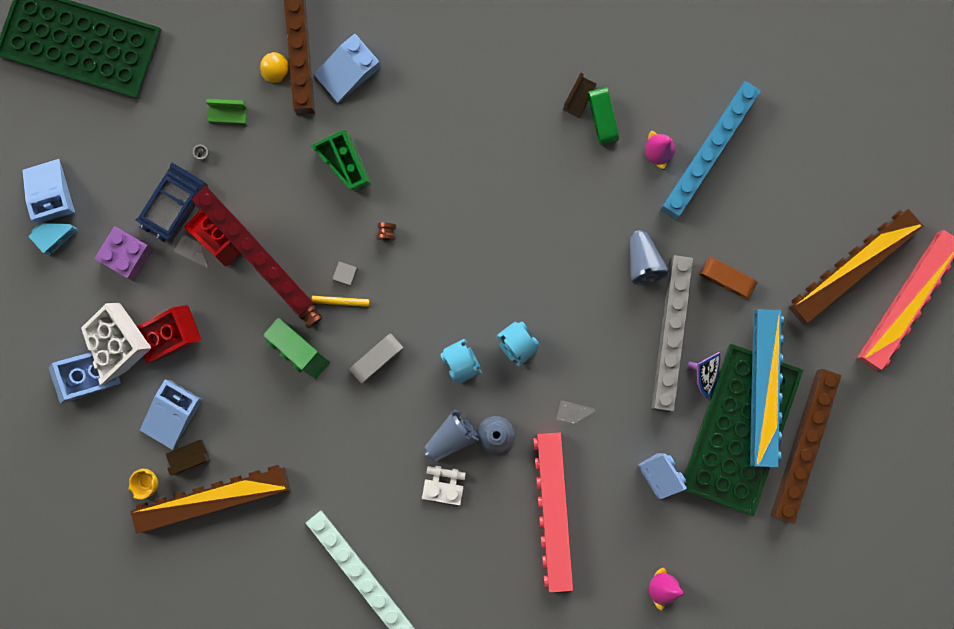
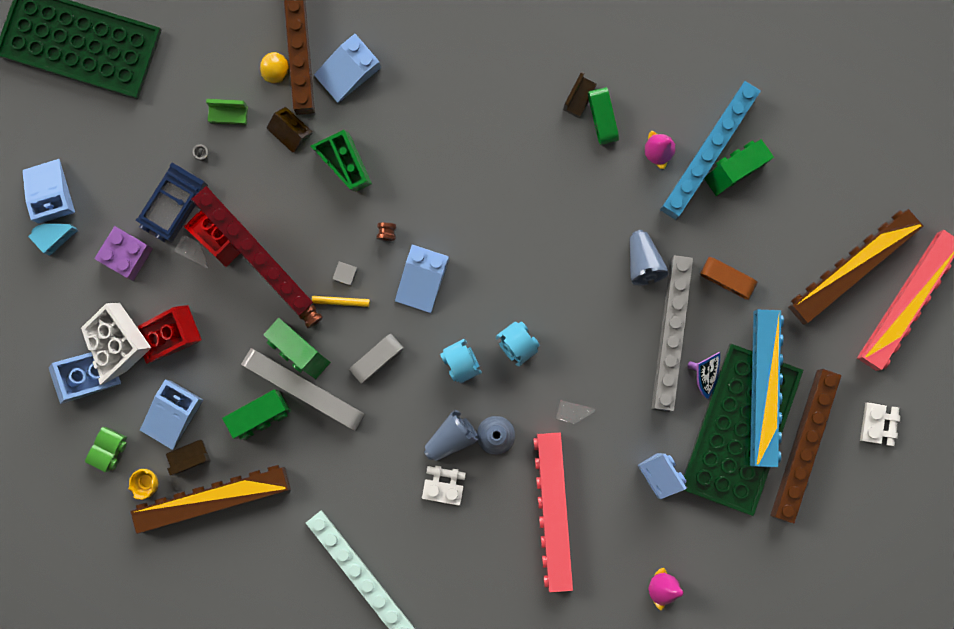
(106, 449): none -> bright green brick
(257, 415): none -> green brick
(288, 129): none -> dark brown panel
(303, 389): none -> light grey beam
(421, 278): none -> light blue slope
(738, 166): none -> green wedge
(873, 424): none -> white plate

